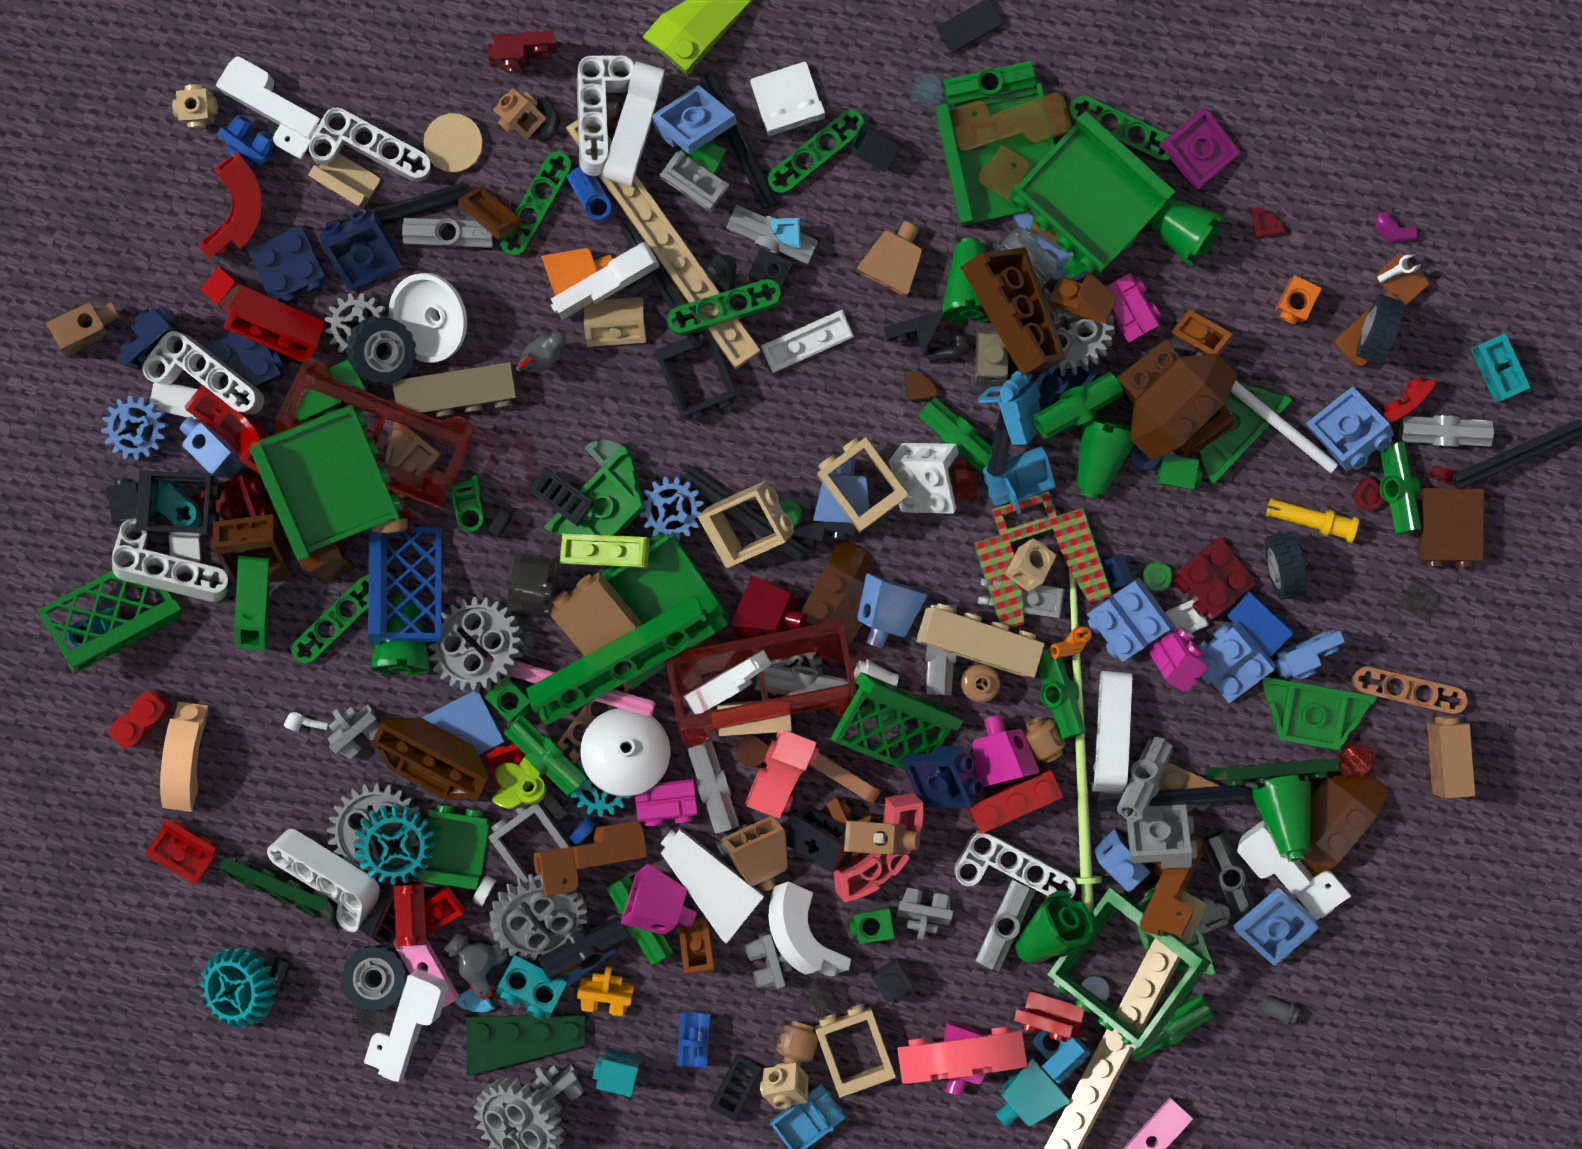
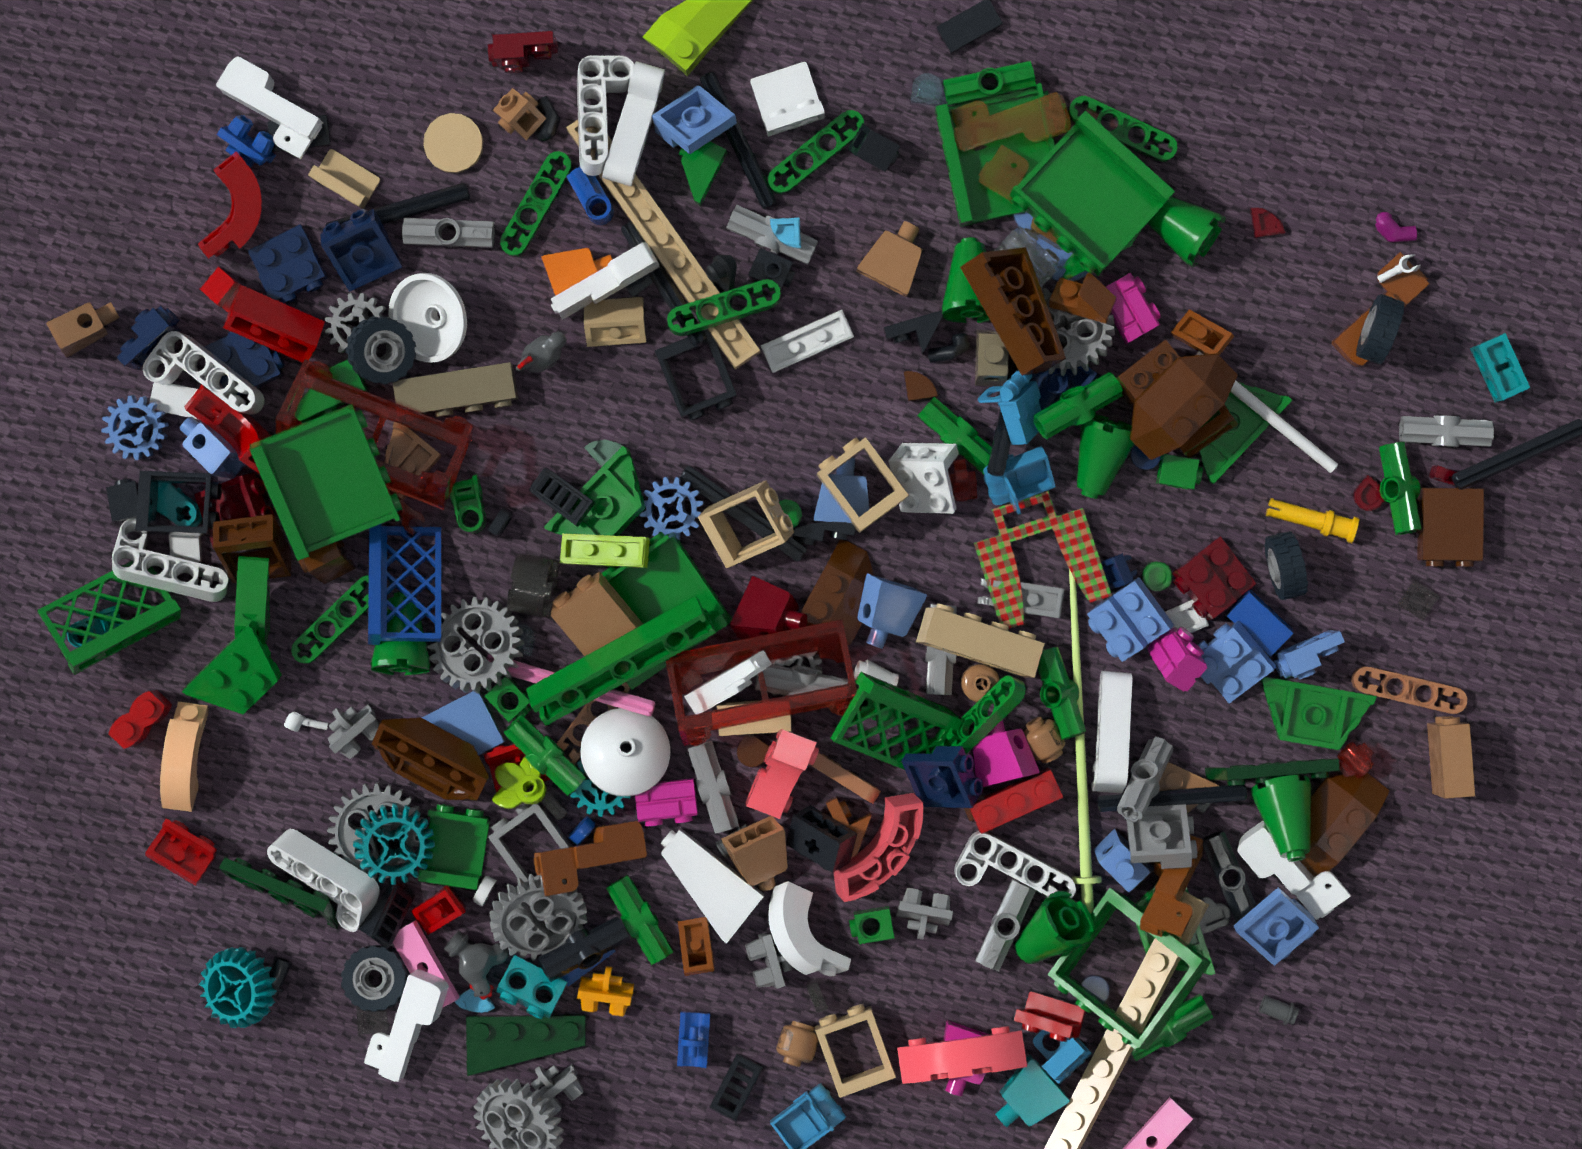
(202, 113): tan brick -> none
(237, 674): none -> green wing
(372, 150): white beam -> none
(391, 526): medium nougat tile -> none
(410, 915): red hinge -> none
(489, 212): reddish brown tile -> none
(612, 117): reddish brown tile -> none
(616, 1072): teal brick -> none
(656, 902): dark pink torso -> none
(694, 181): light grey hinge -> none
(784, 1085): tan brick -> none
(871, 838): medium nougat torso -> none
(892, 981): black brick -> none
(1005, 695): none -> green beam
(1022, 570): tan brick -> none
(1072, 644): orange arm -> none
(1200, 148): magenta tile -> none
(1303, 288): orange brick -> none
(1351, 429): medium blue plate -> none
(1413, 396): red slope -> none

